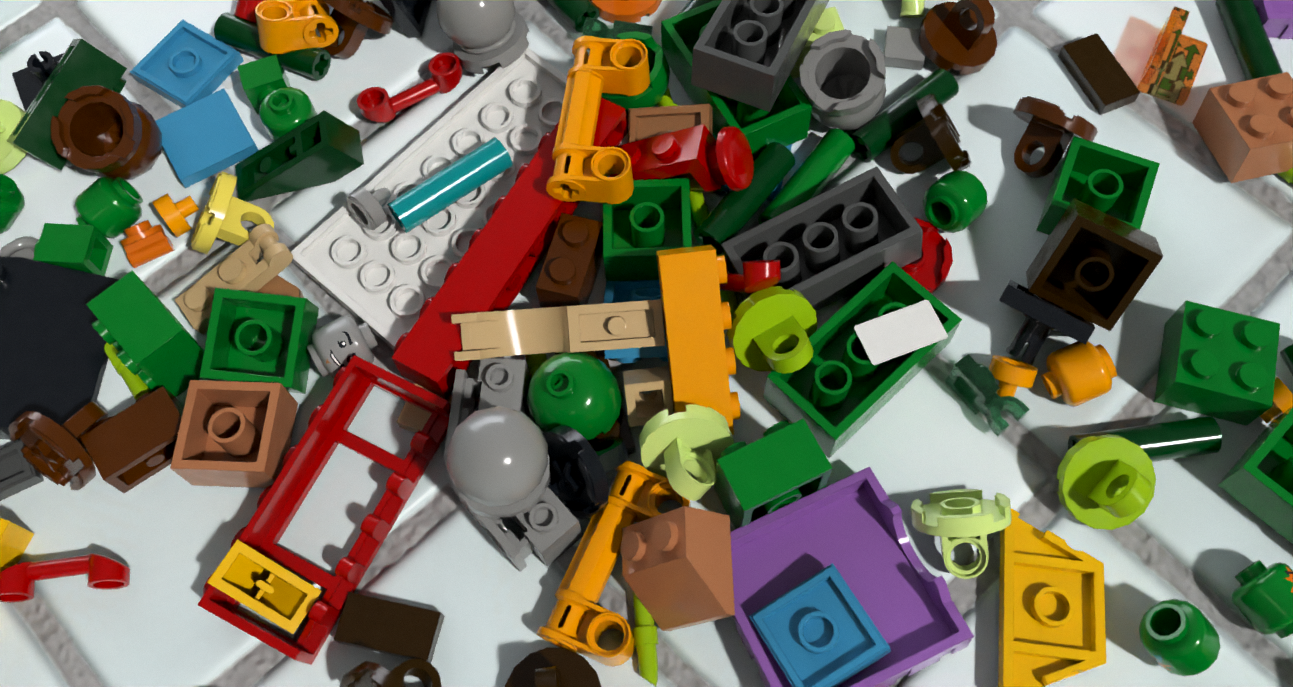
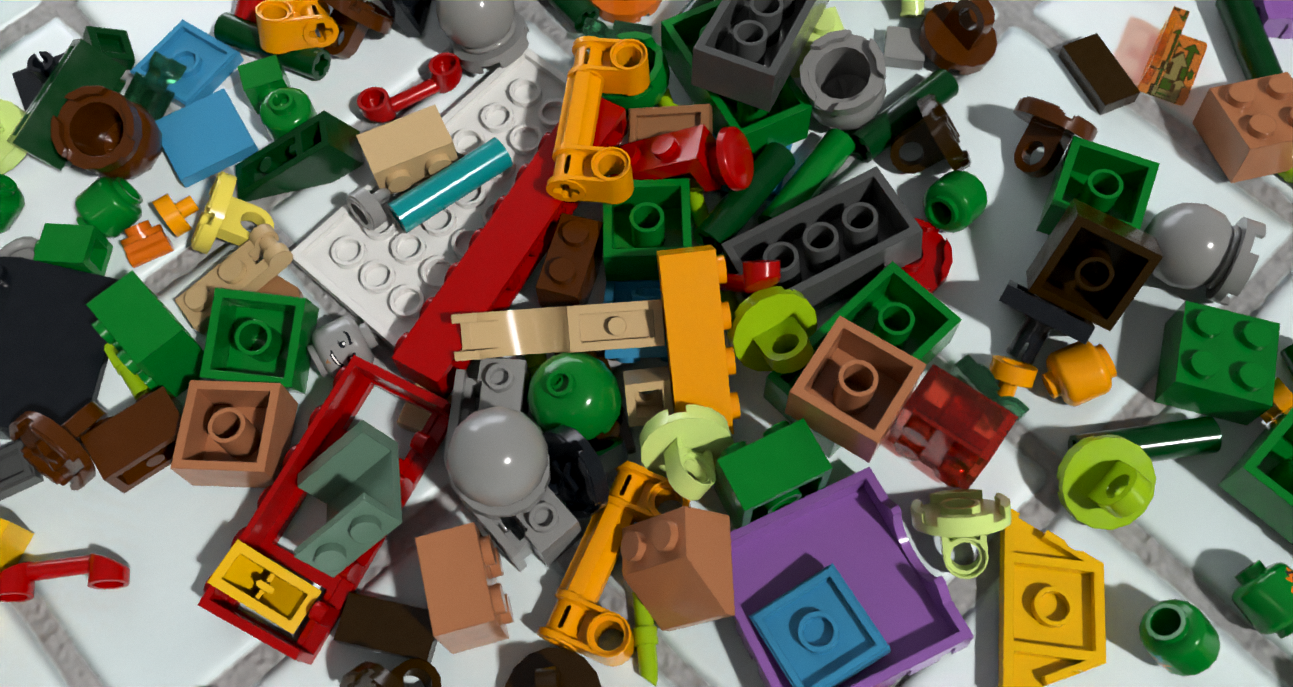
(111, 42): none -> dark green plate
(152, 89): none -> clear green plate
(362, 495): none -> sand green panel
(408, 149): none -> tan piece
(462, 588): none -> nougat brick
(854, 388): none -> nougat brick
(900, 332): white sticker -> none
(950, 428): none -> clear red brick
(1205, 249): none -> light grey tile

